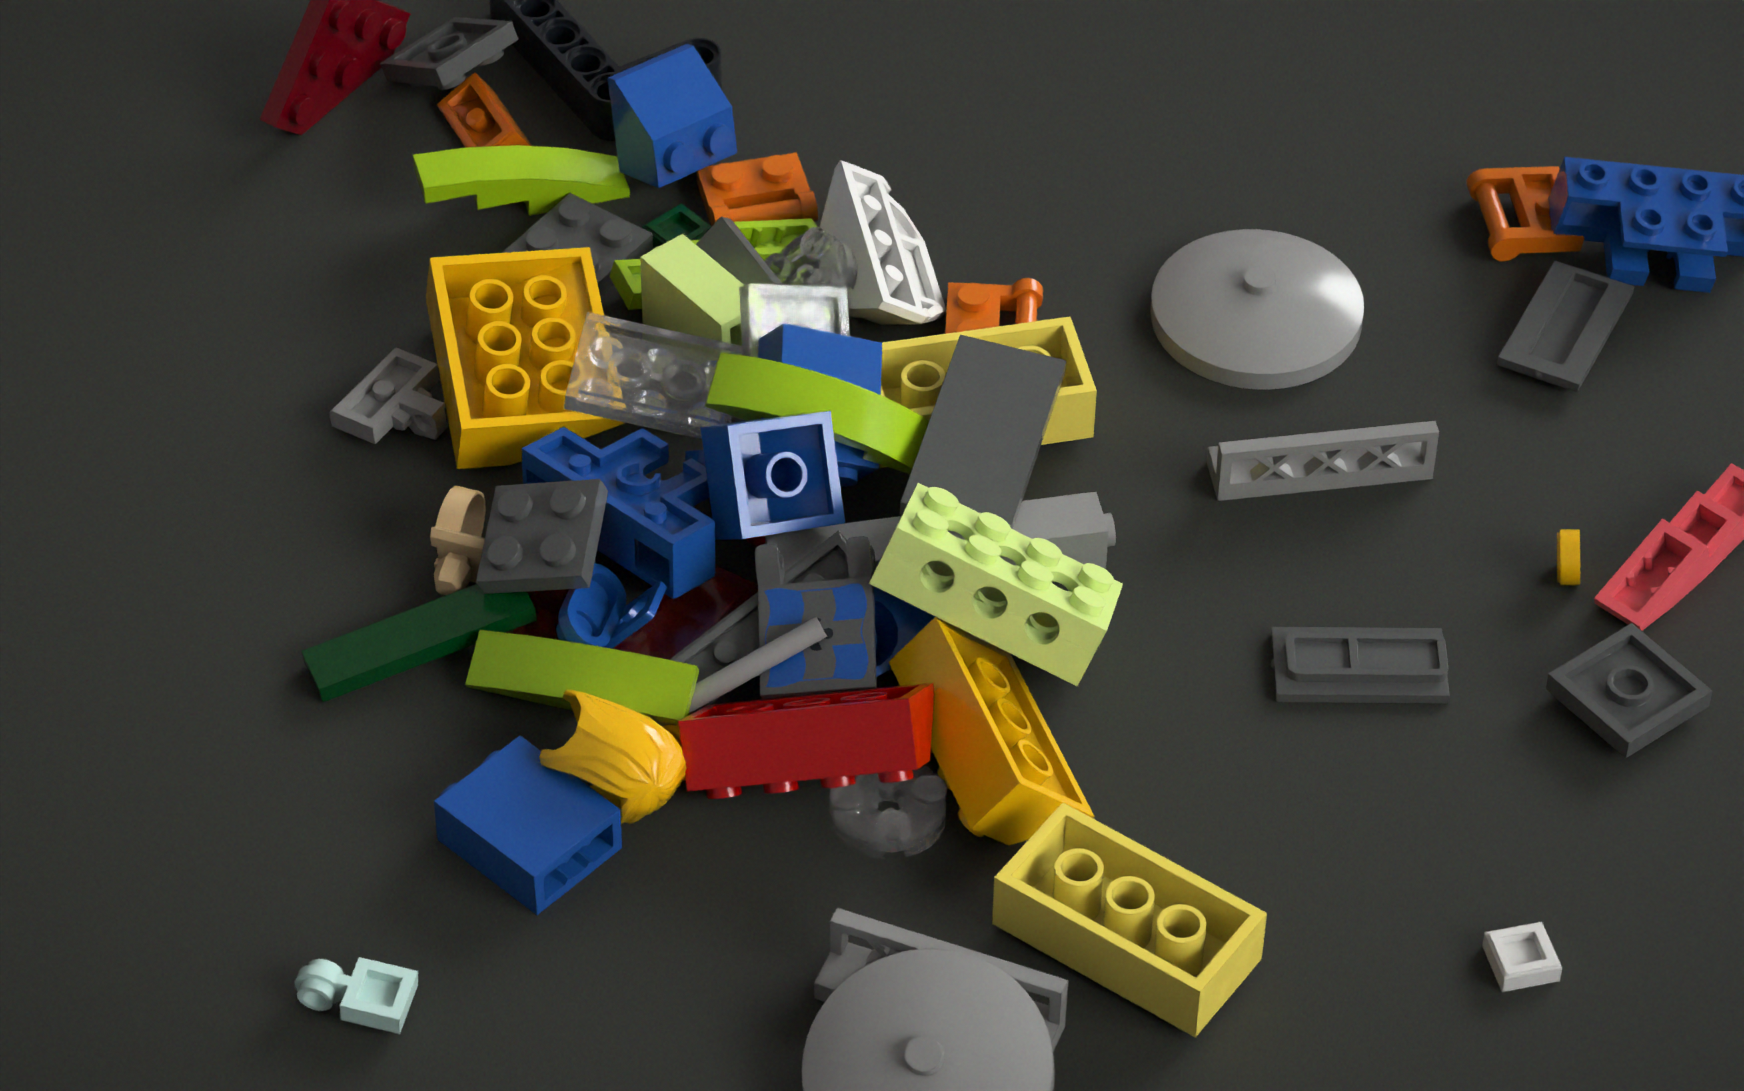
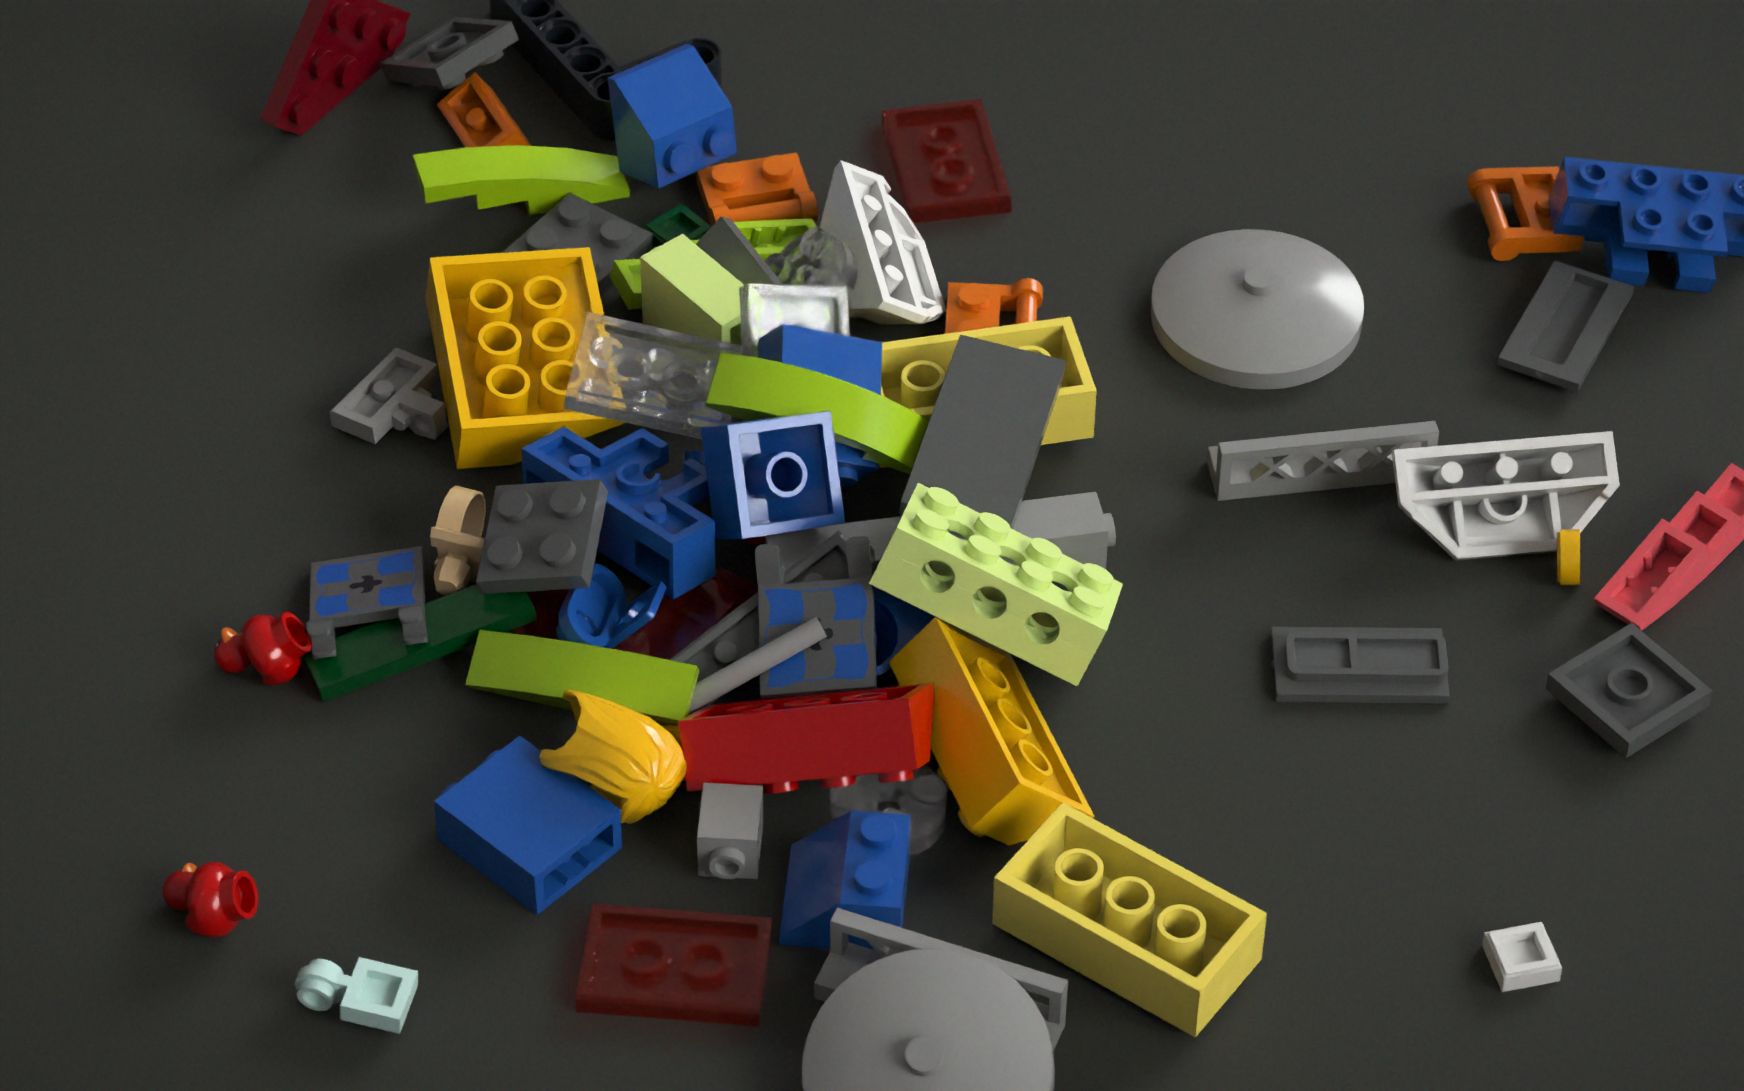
(213, 896): none -> red animal
(266, 642): none -> red animal
(367, 591): none -> dark grey flag
(674, 965): none -> clear red tile
(730, 831): none -> light grey brick
(847, 865): none -> blue slope
(946, 161): none -> clear red tile
(1506, 492): none -> white wedge

